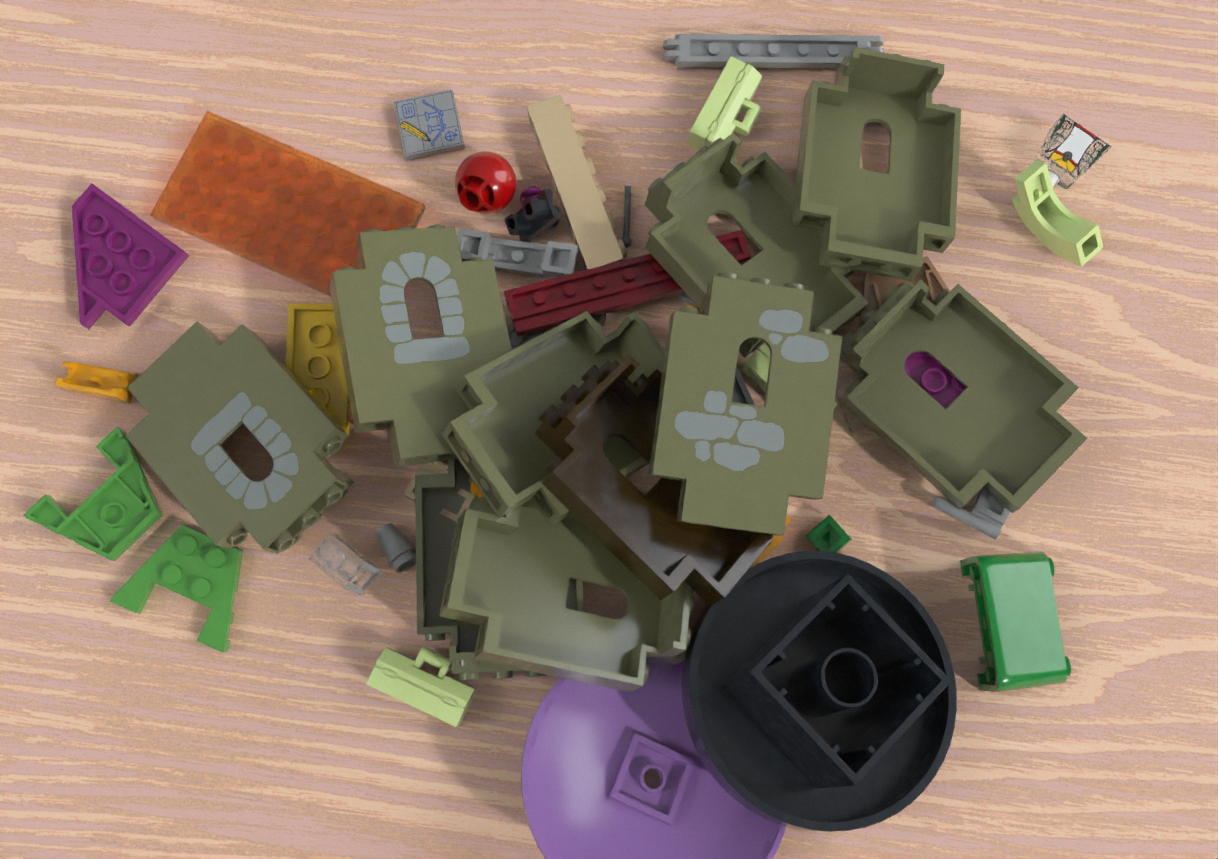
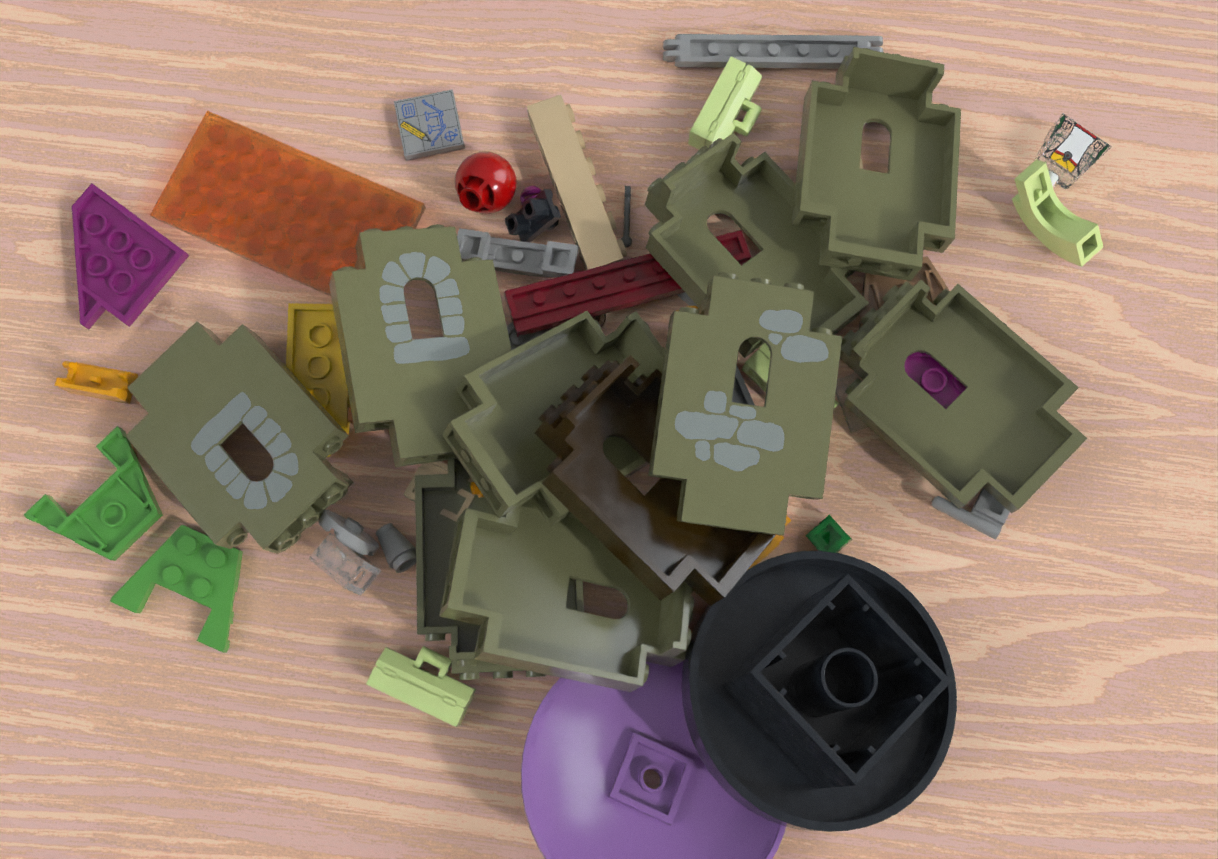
(348, 532): none -> light grey plate
(1017, 621): windscreen -> none

